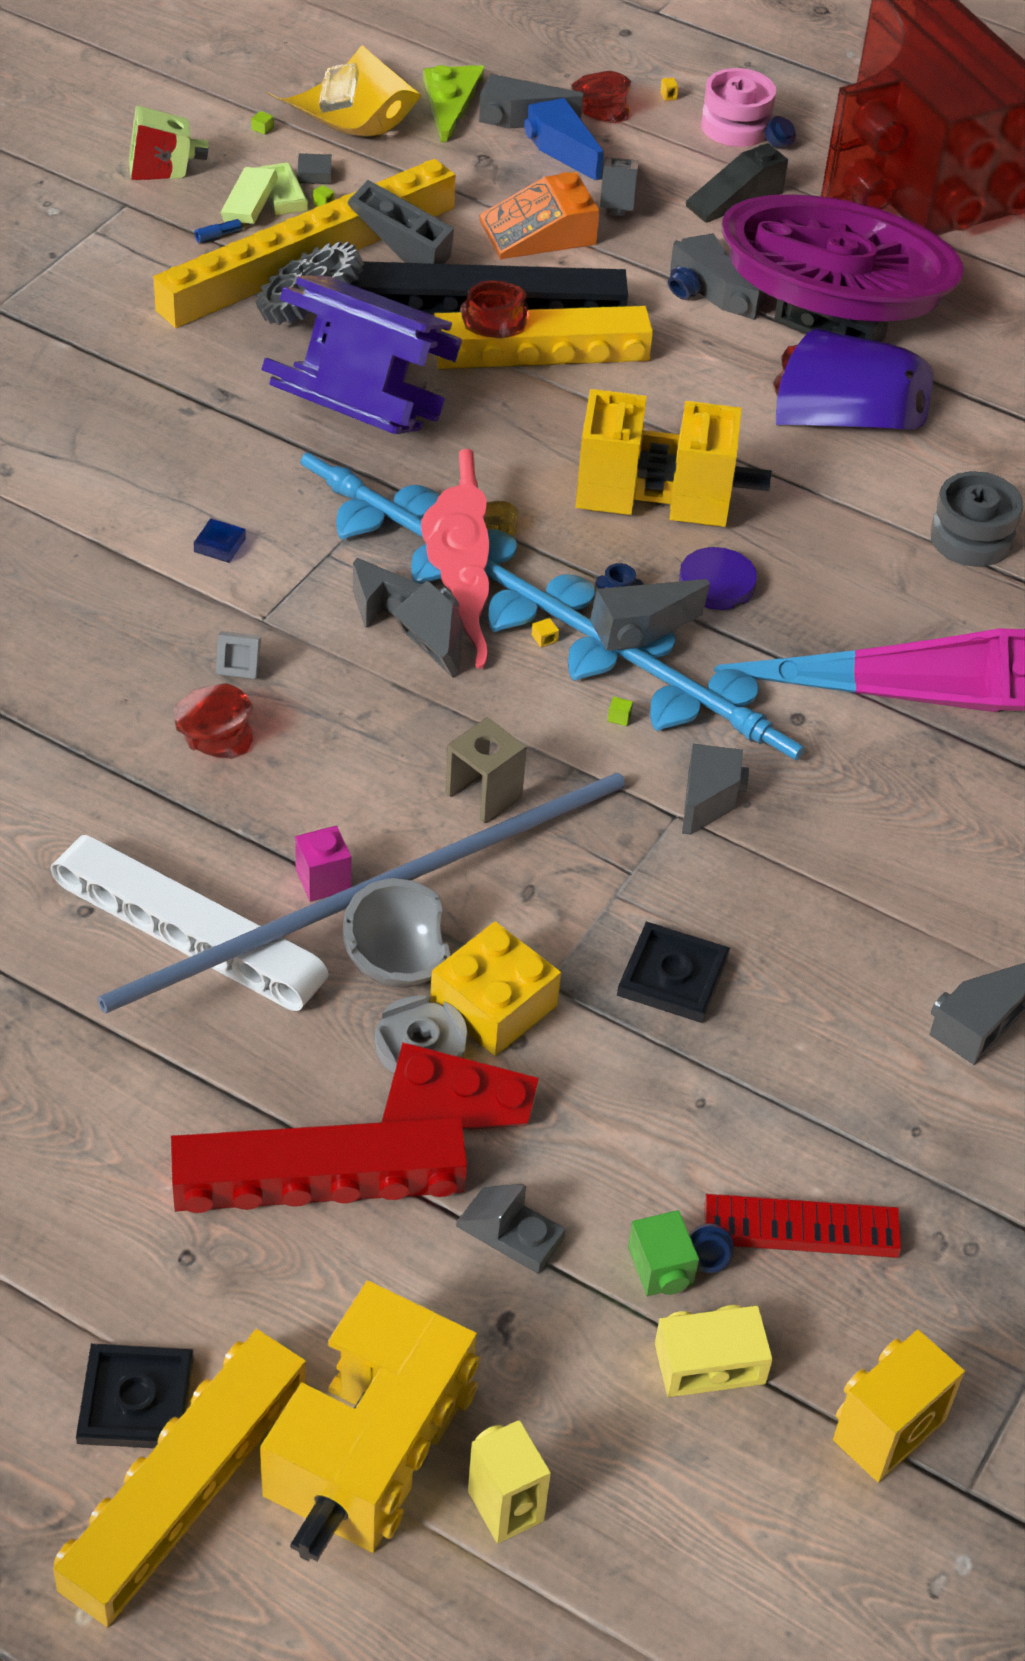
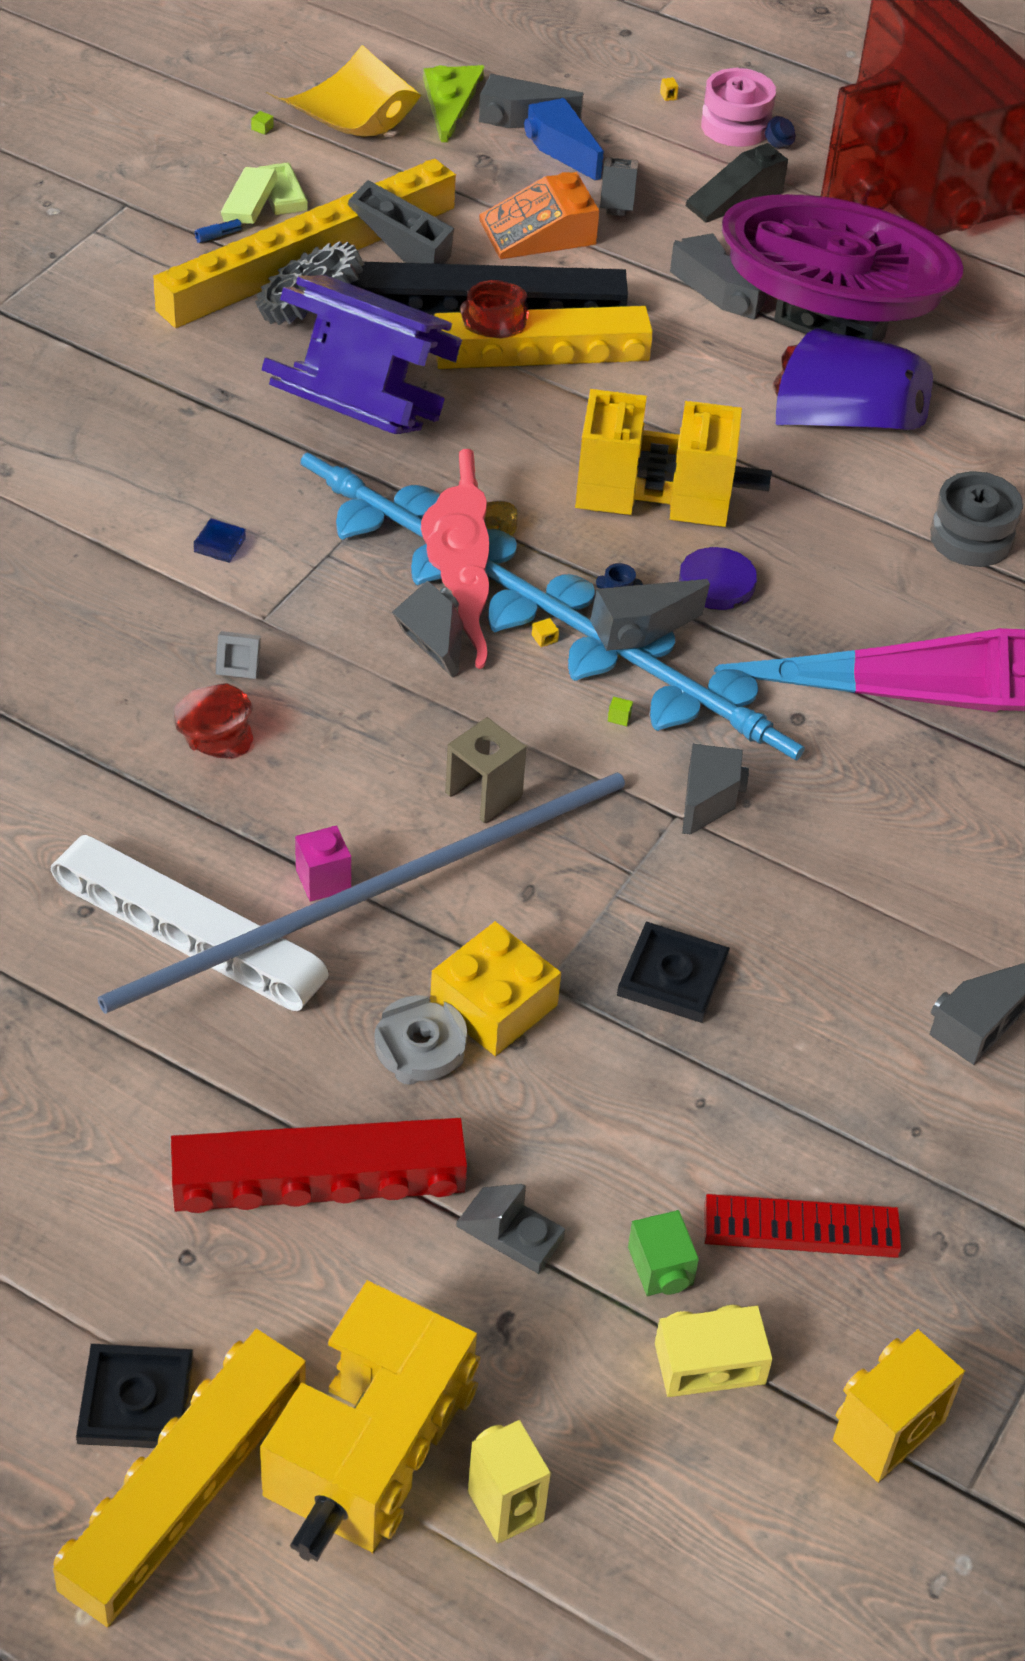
(162, 145): torso -> none
(314, 168): dark grey tile -> none
(323, 195): lime piece -> none
(339, 87): clear tile -> none
(378, 589): dark grey slope -> none
(395, 932): light grey cylinder -> none
(448, 1086): red wing -> none
(605, 95): clear red hat -> none
(683, 282): dark blue plate -> none
(713, 1247): dark blue plate -> none

